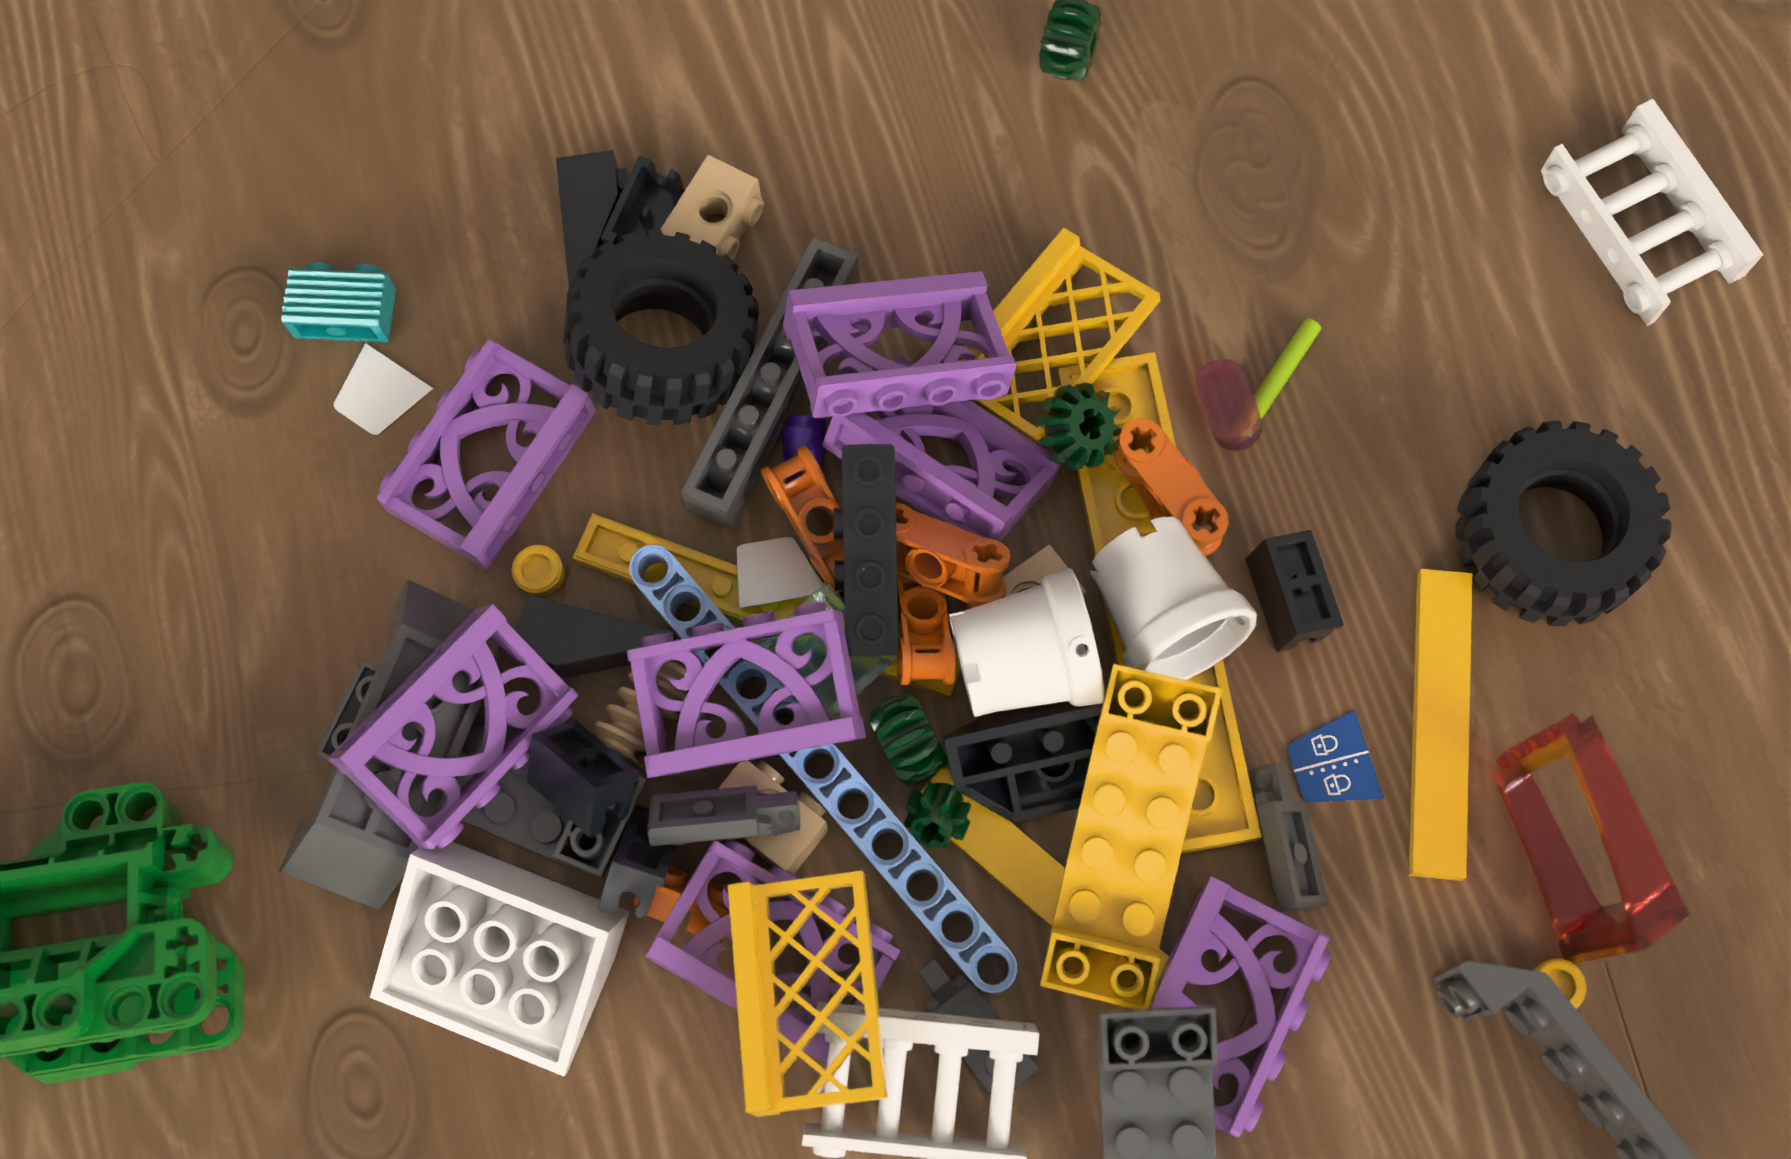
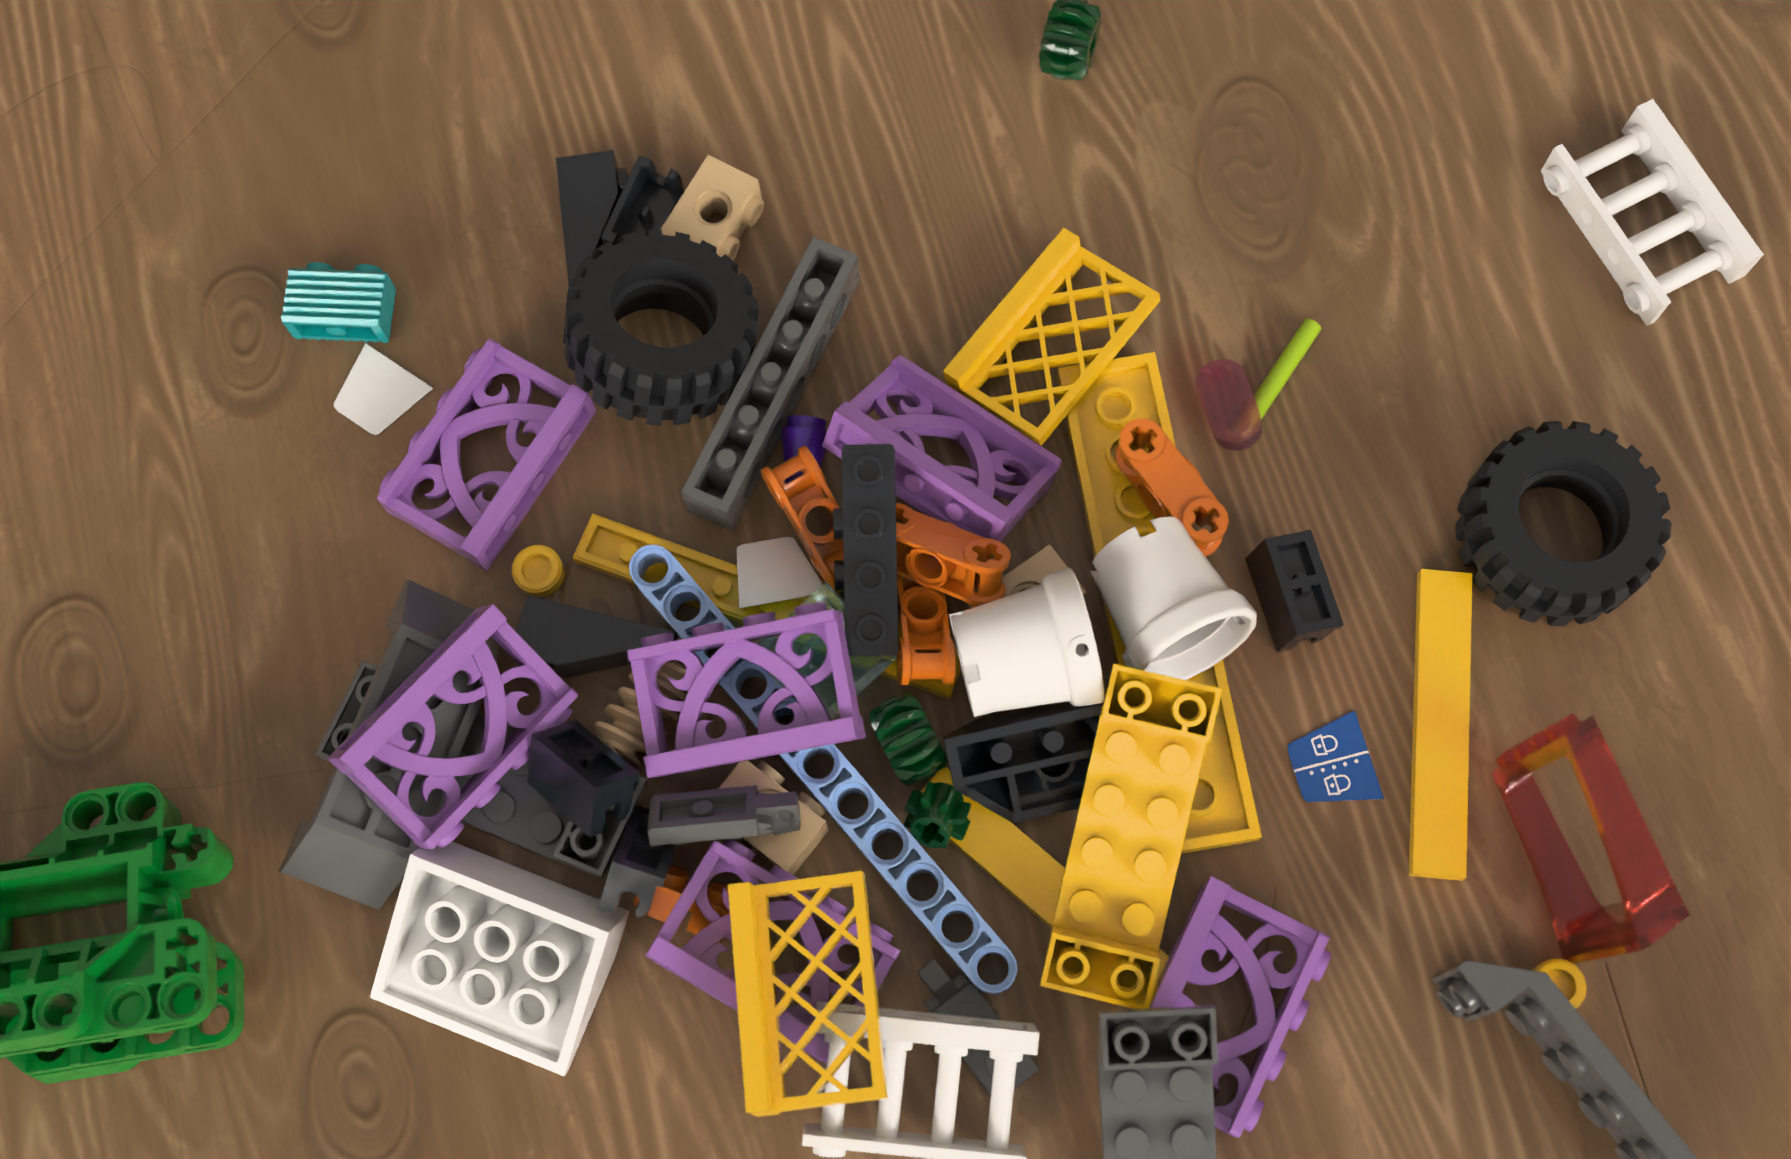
(882, 384): medium lavender fence -> none
(1079, 426): dark green gear -> none
(1287, 840): dark grey hinge -> none

